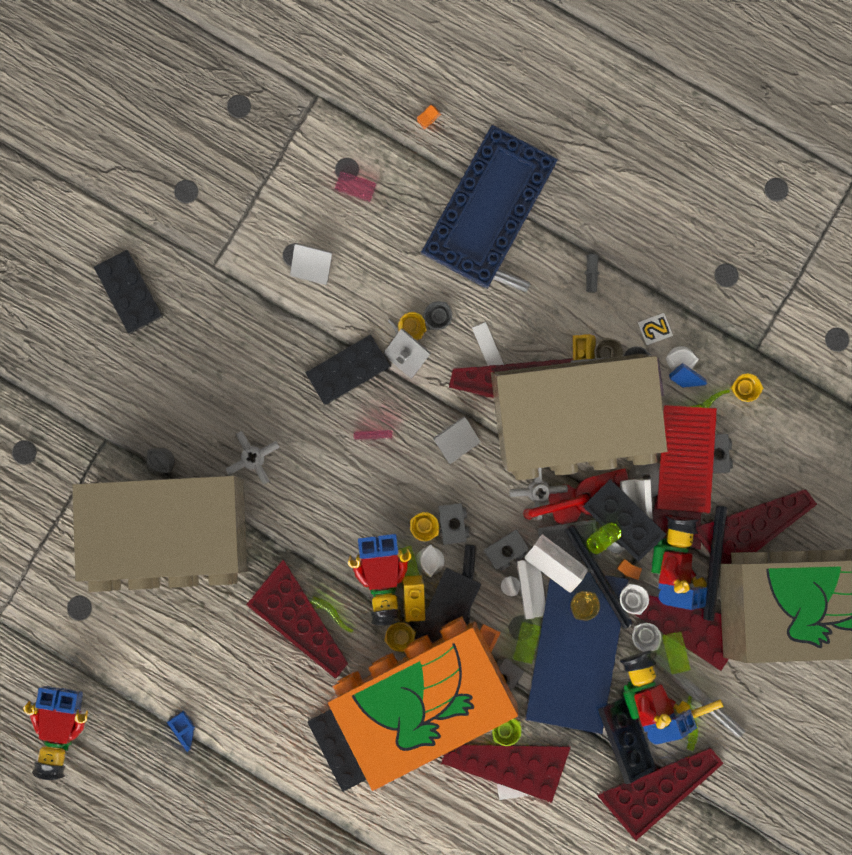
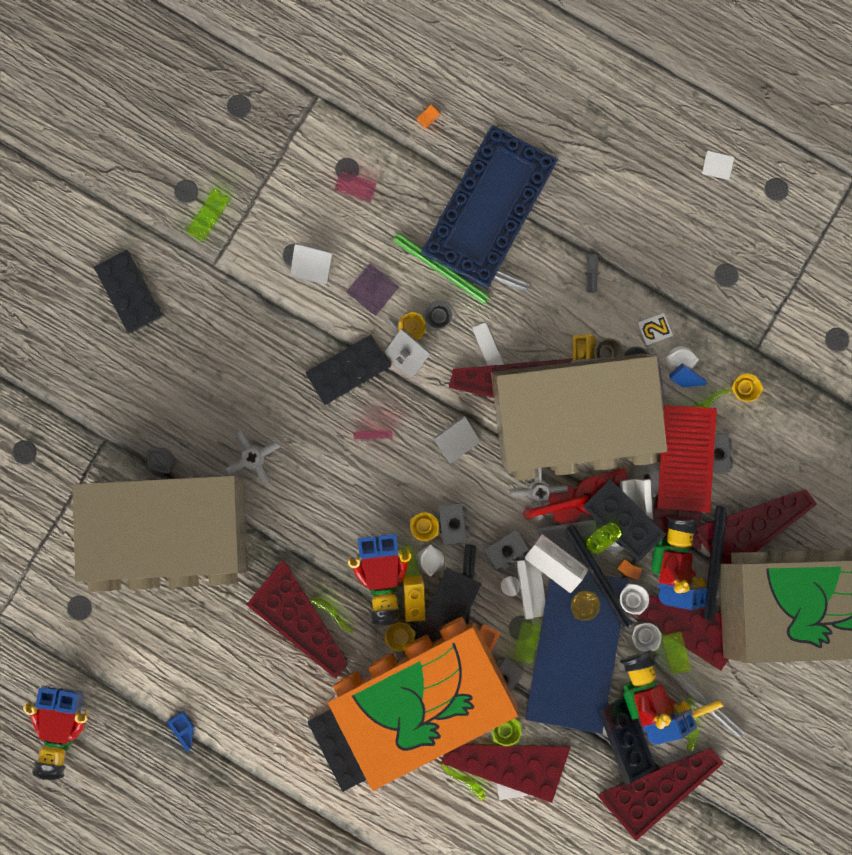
(208, 216): none -> clear neon green plate
(372, 289): none -> clear purple piece
(452, 276): none -> bright green axle
(472, 784): none -> clear neon green animal
(718, 165): none -> white sticker

